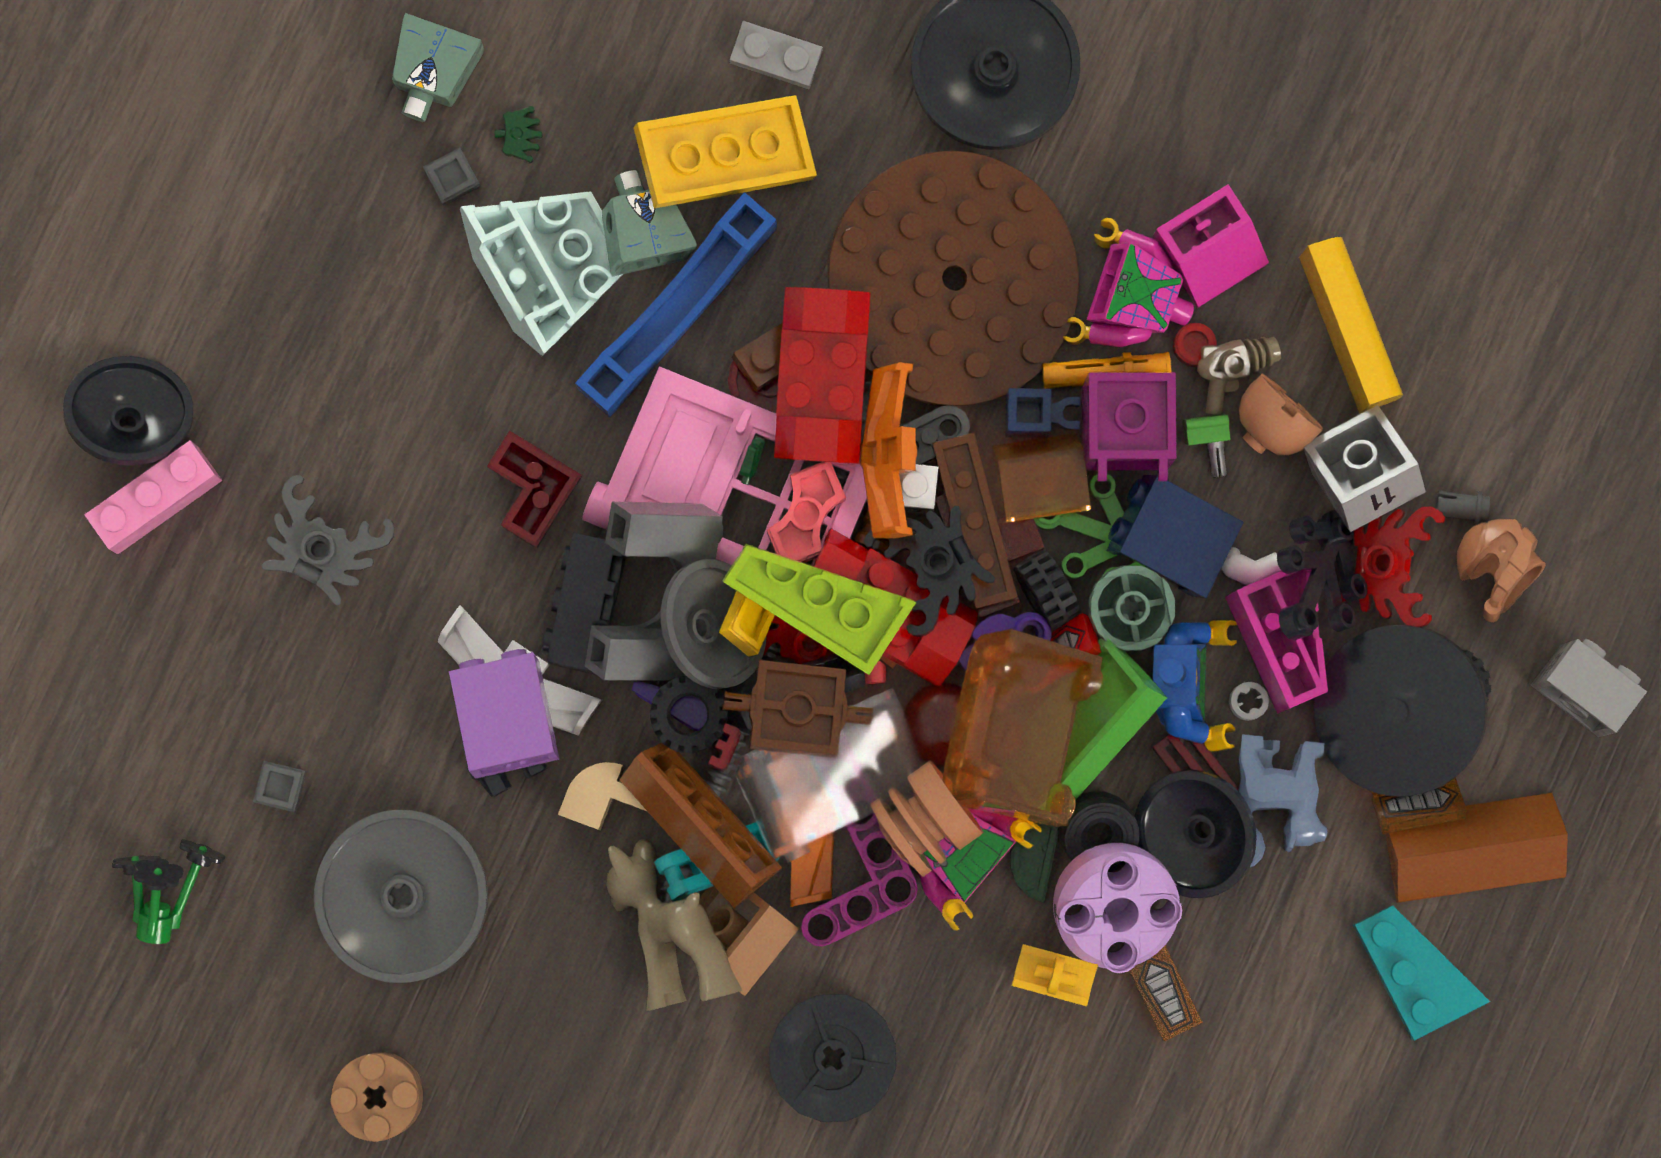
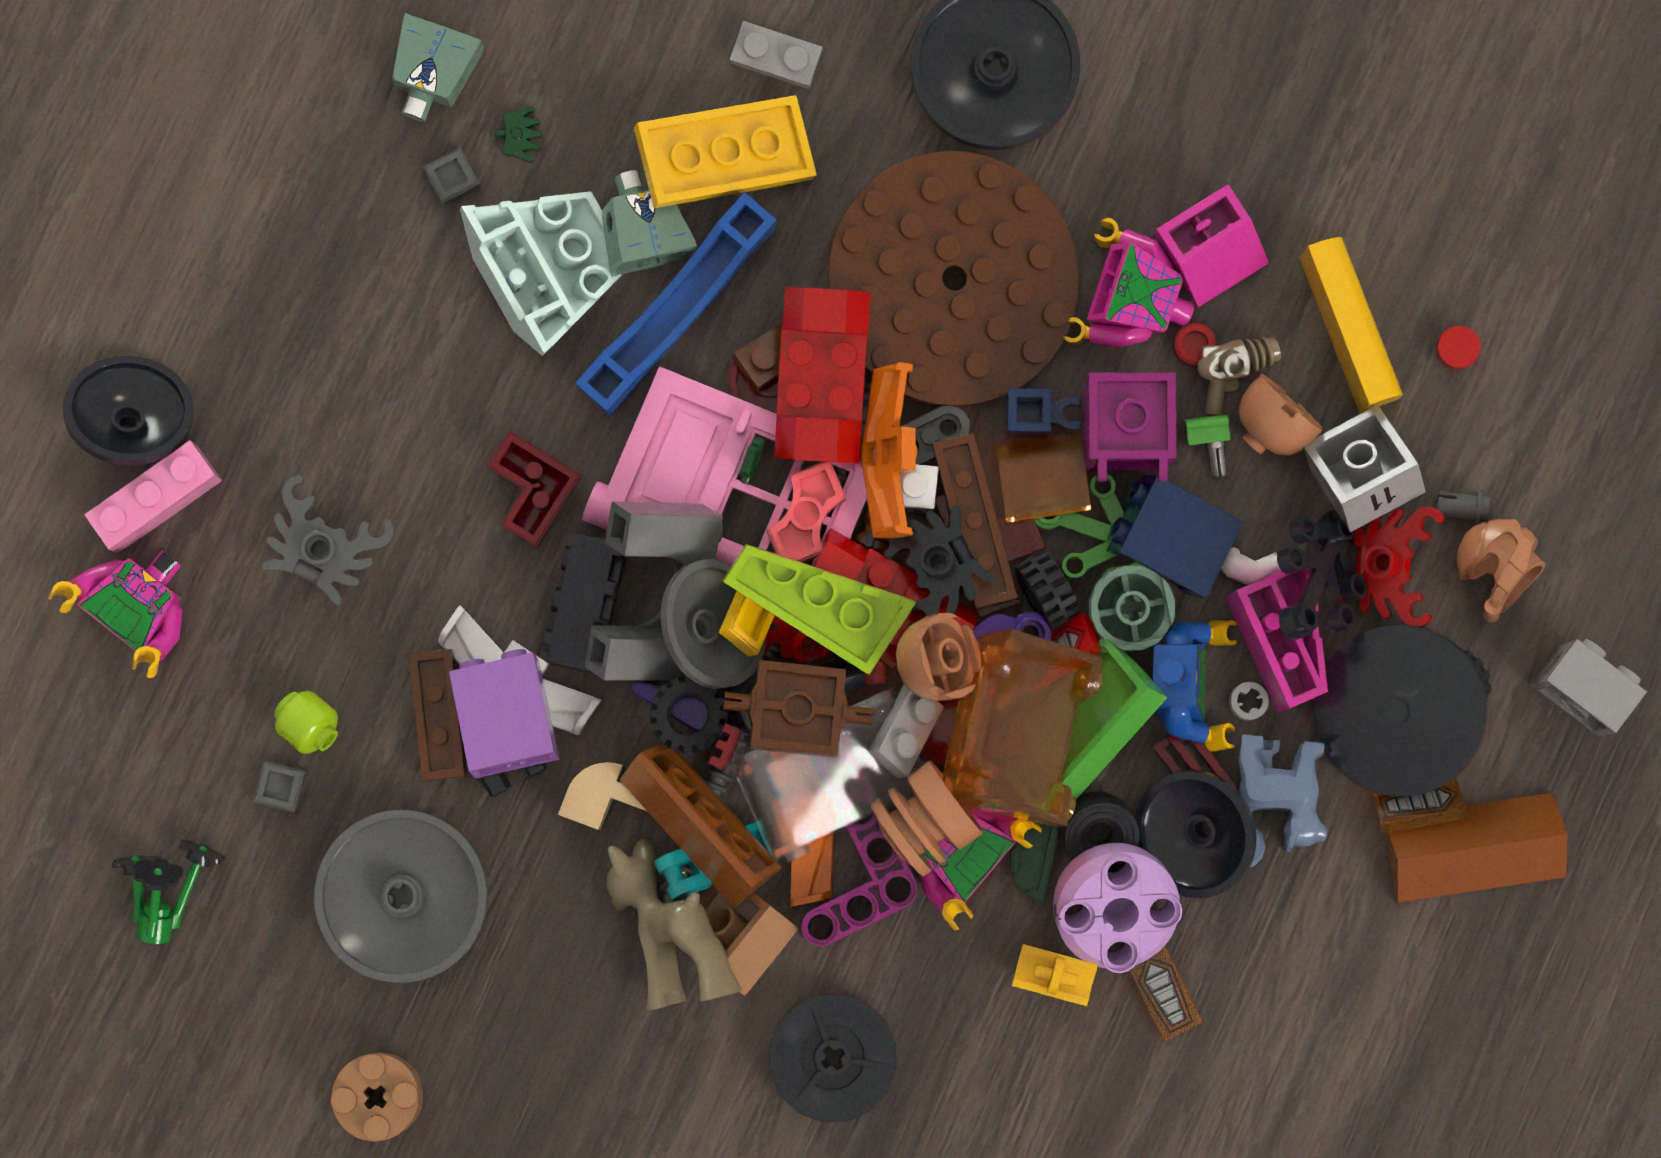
(131, 604): none -> torso
(306, 722): none -> lime head
(436, 716): none -> reddish brown plate
(905, 732): none -> light grey plate
(938, 658): none -> nougat cylinder
(1075, 372): light orange pin -> none
(1416, 974): teal wing -> none
(1458, 347): none -> red tile

